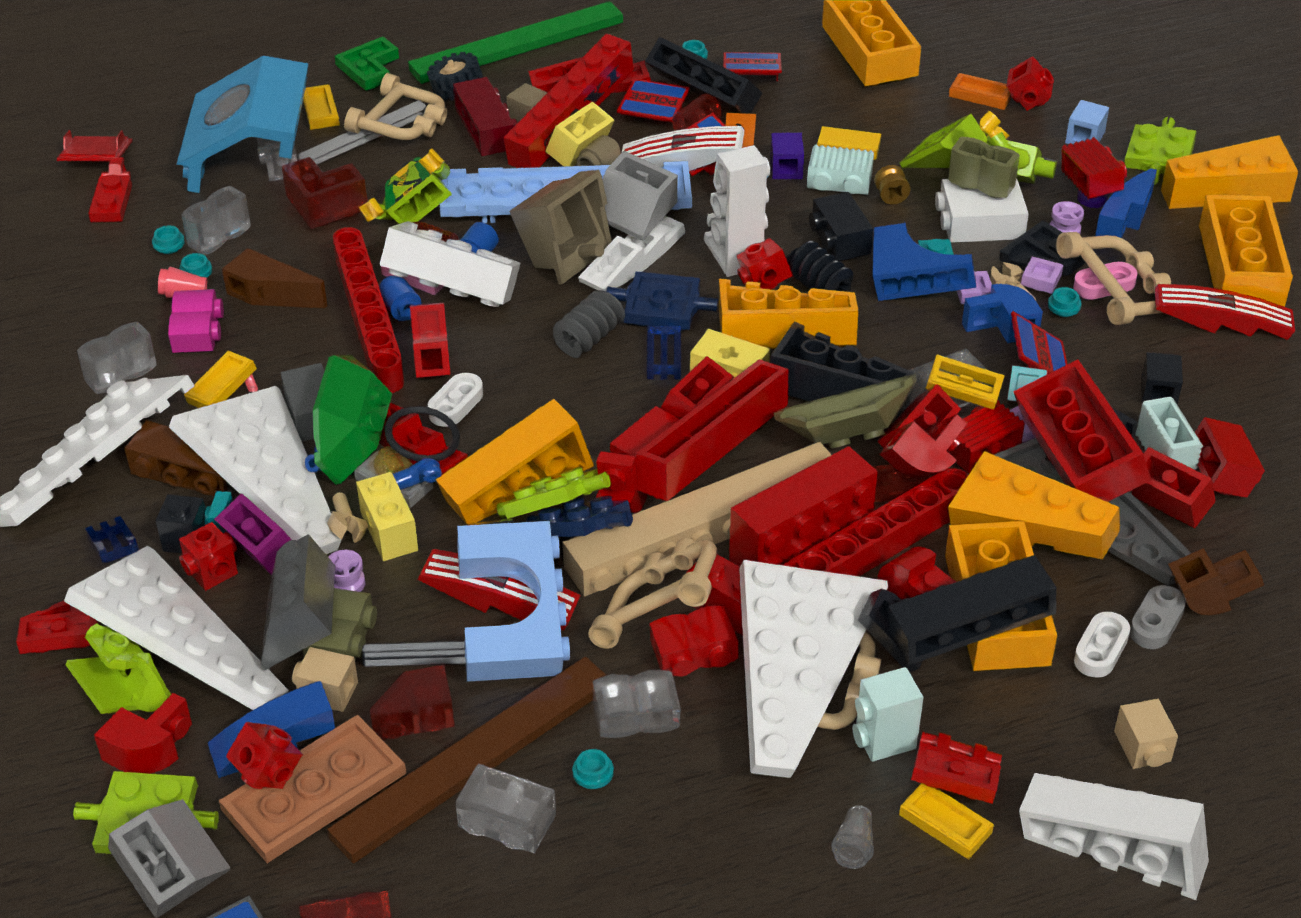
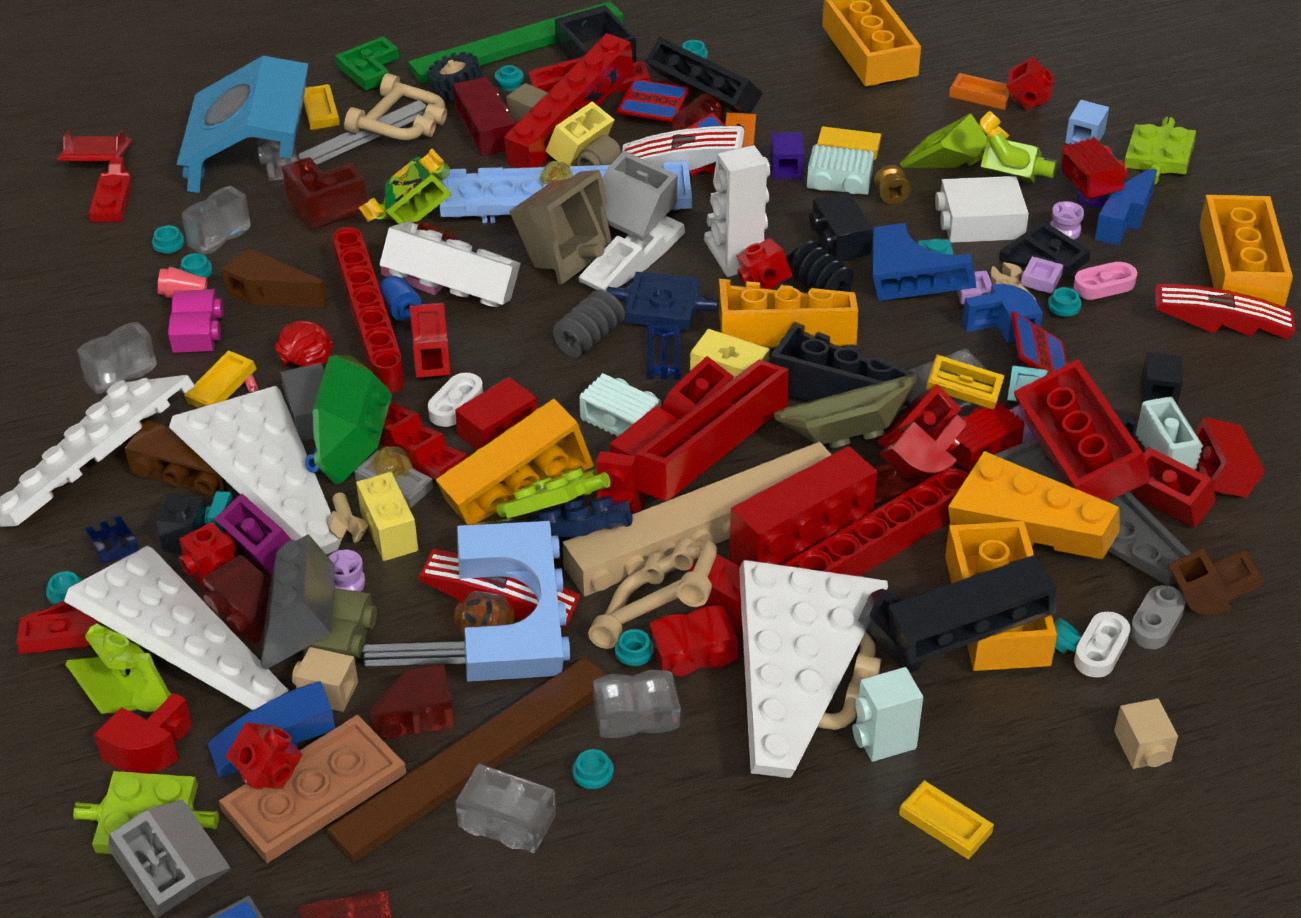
(59, 585): none -> teal plate
(239, 595): none -> clear red slope
(303, 344): none -> red hair
(424, 470): blue arm -> none
(425, 410): black tyre -> none
(481, 237): blue brick -> none
(483, 610): none -> clear orange head
(493, 412): none -> red brick
(509, 78): none -> teal plate
(555, 171): none -> clear yellow piece
(600, 20): none -> black window
(615, 404): none -> light aqua brick
(634, 648): none -> teal plate
(753, 63): piece -> none
(854, 839): clear cone -> none
(913, 573): red brick -> none
(957, 767): red plate -> none
(983, 167): olive brick -> none
(1067, 636): none -> teal plate
(1121, 308): tan bar -> none
(1121, 828): white wedge -> none
(1240, 169): light orange wedge -> none

